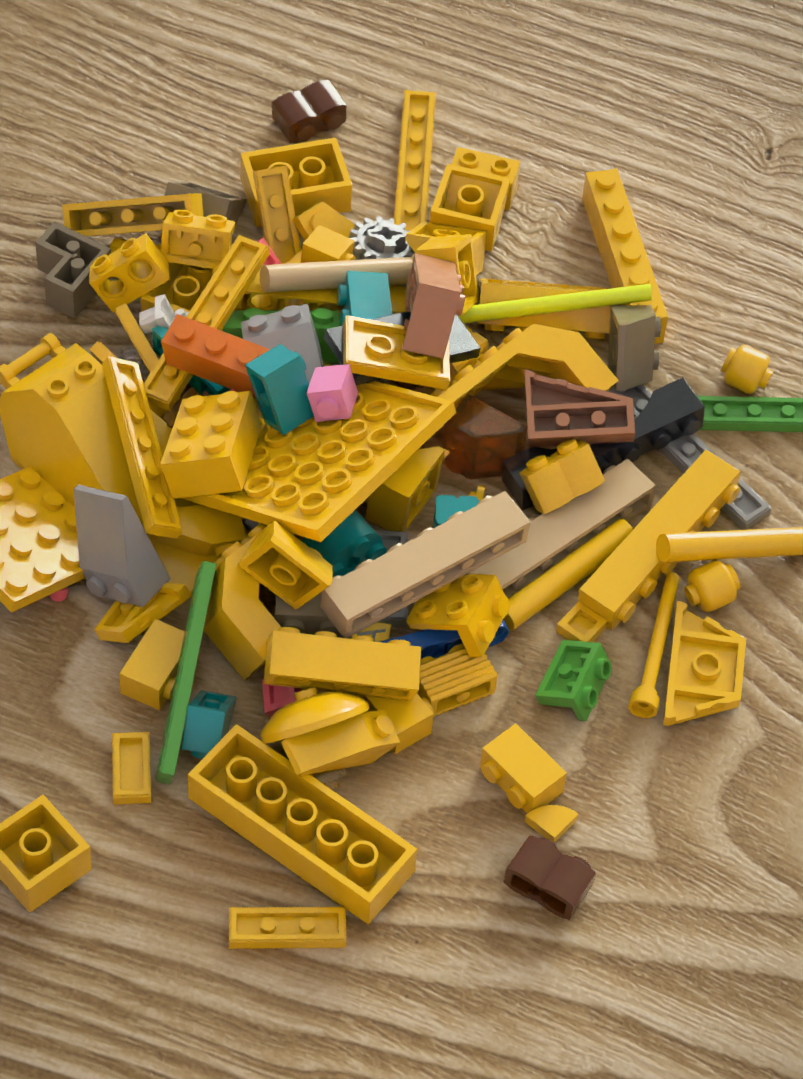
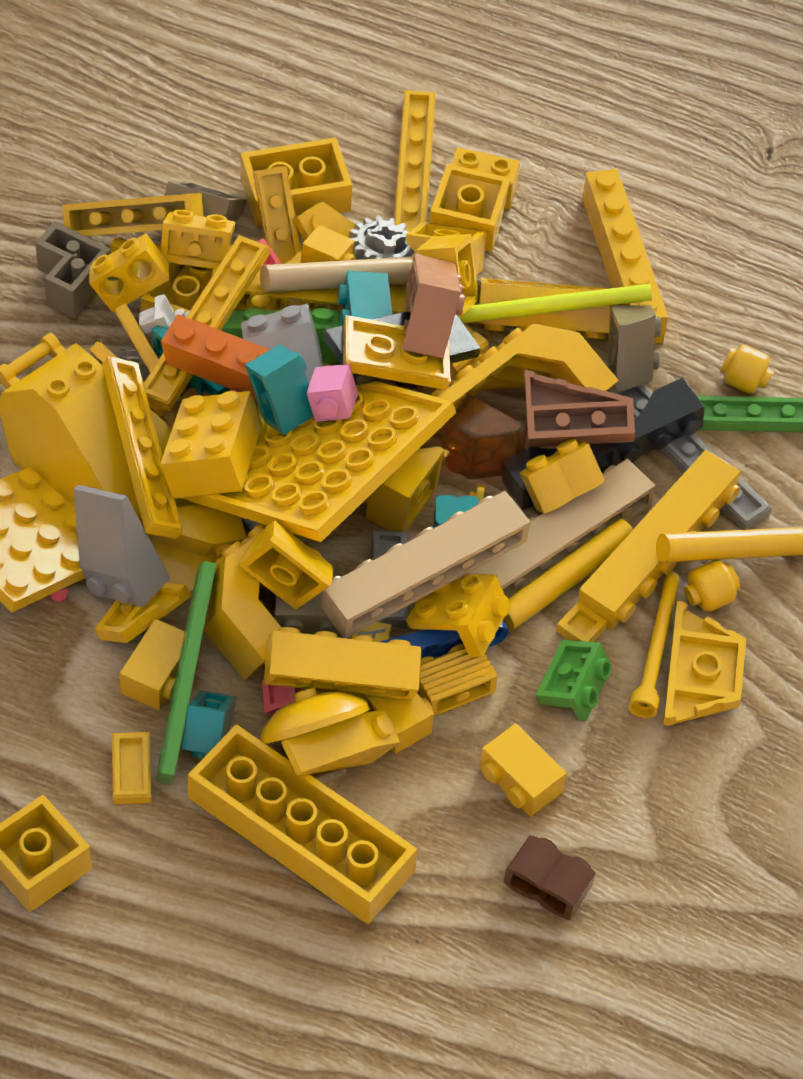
(287, 927): yellow tile -> none
(309, 111): reddish brown brick -> none
(349, 545): teal brick -> none
(551, 820): yellow tile -> none

